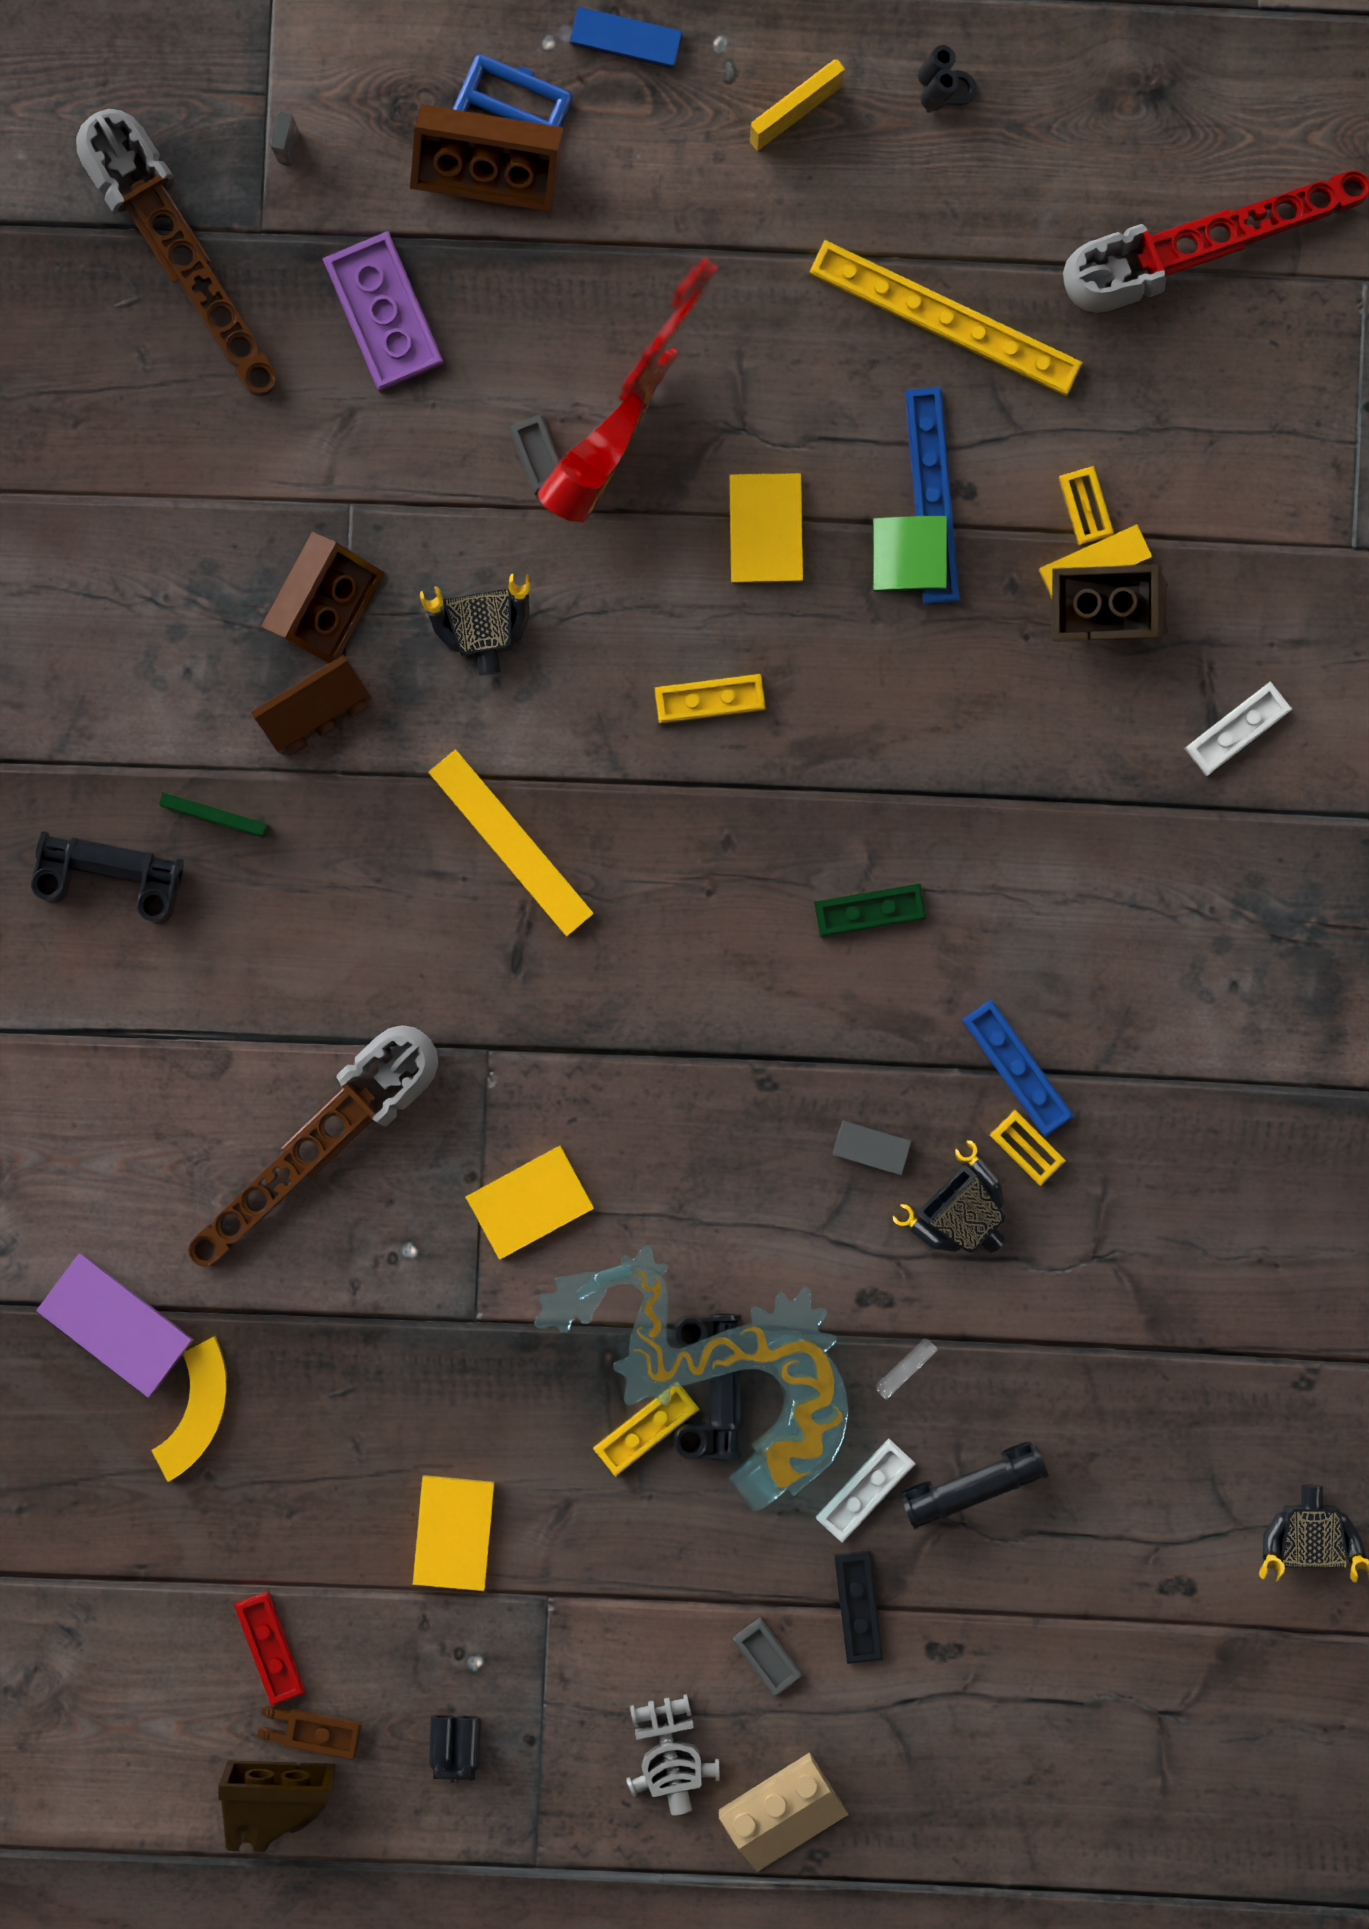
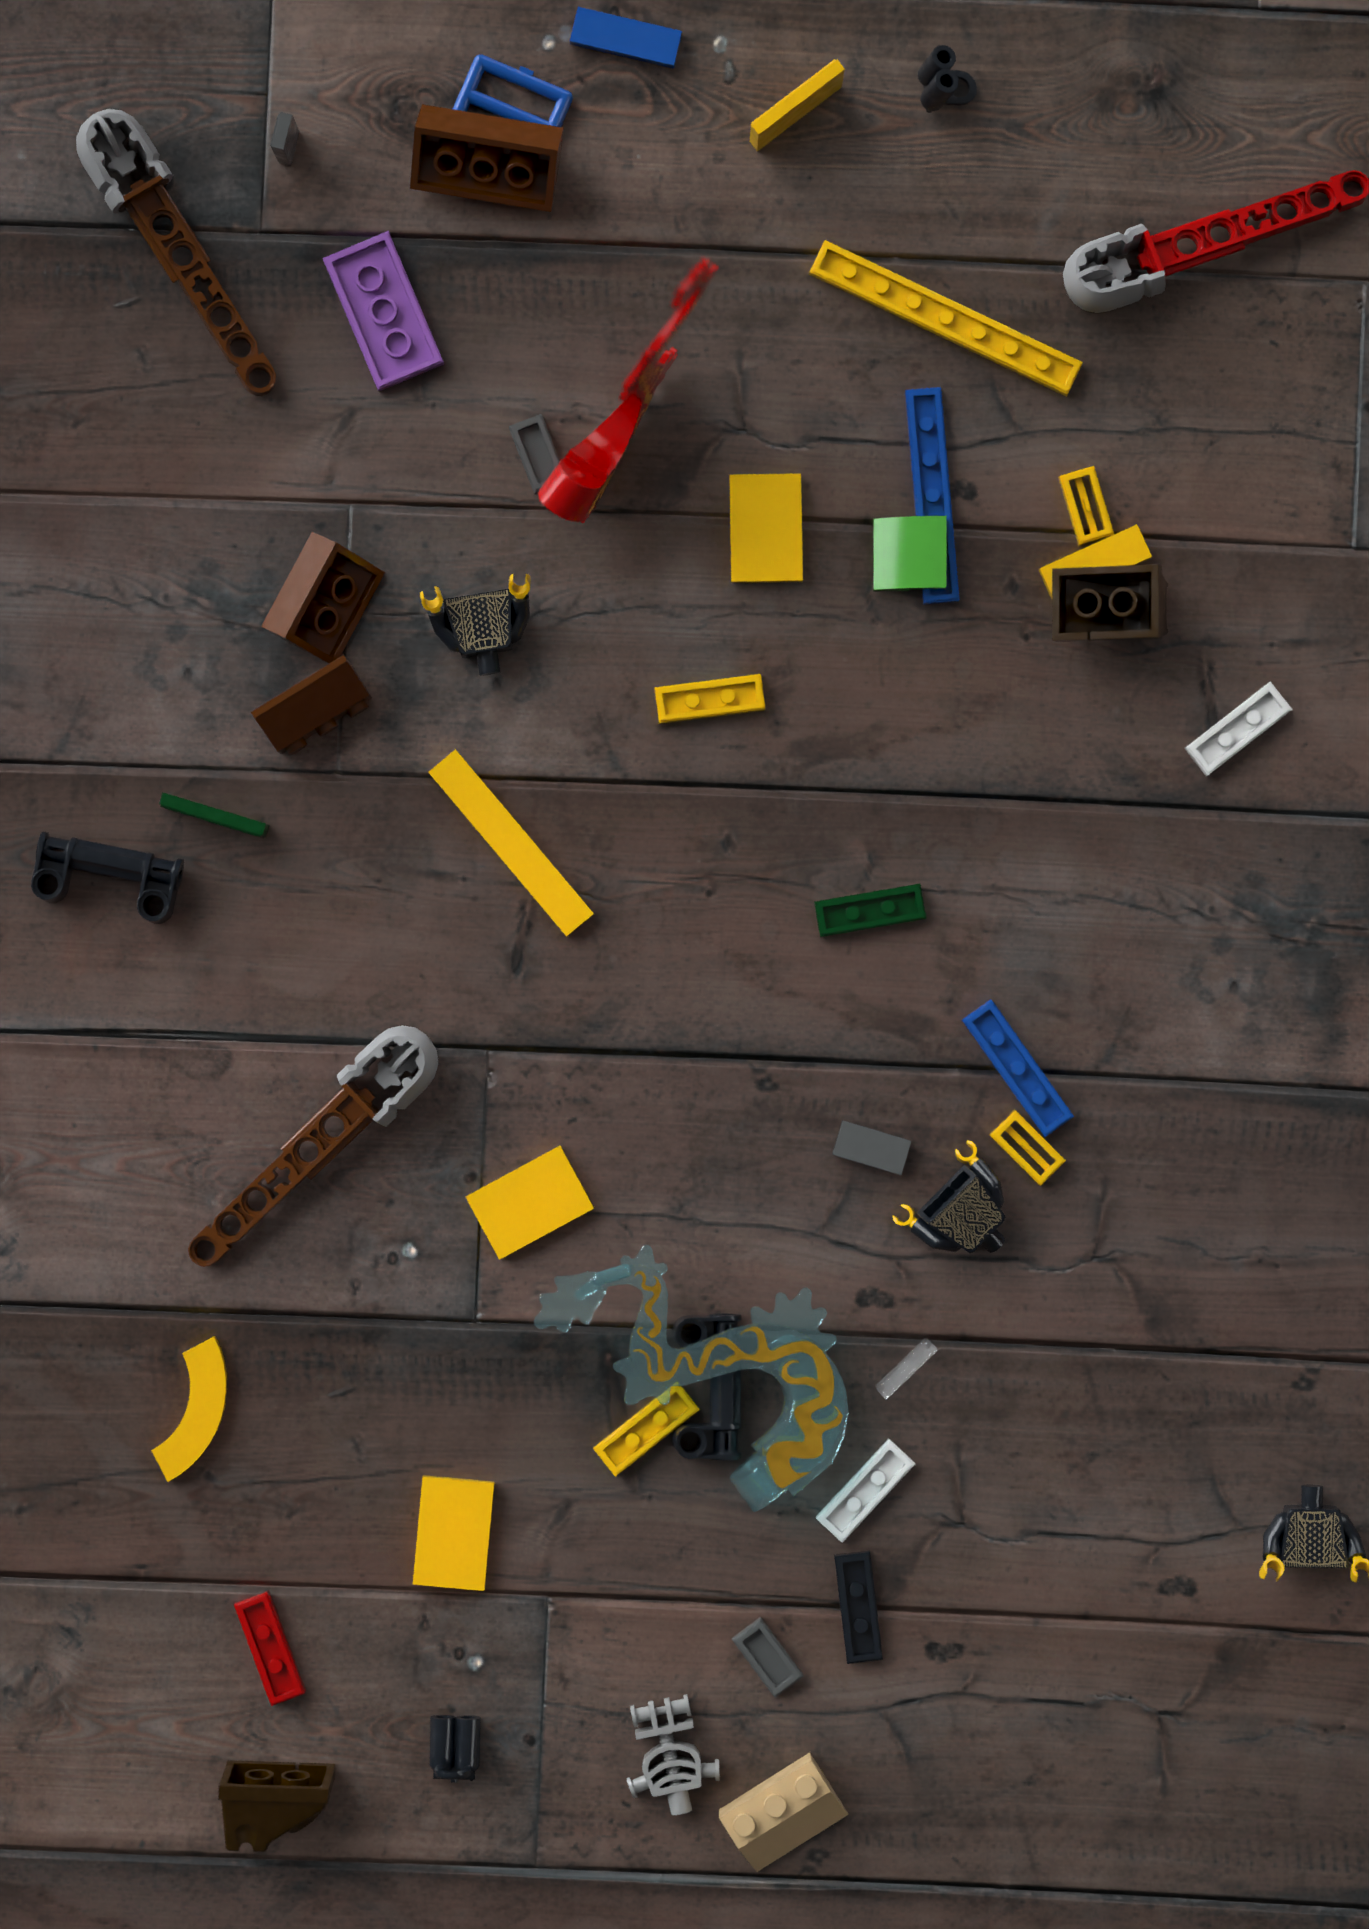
(115, 1325): medium lavender tile -> none
(313, 1732): reddish brown hinge -> none
(1019, 1467): black piece -> none

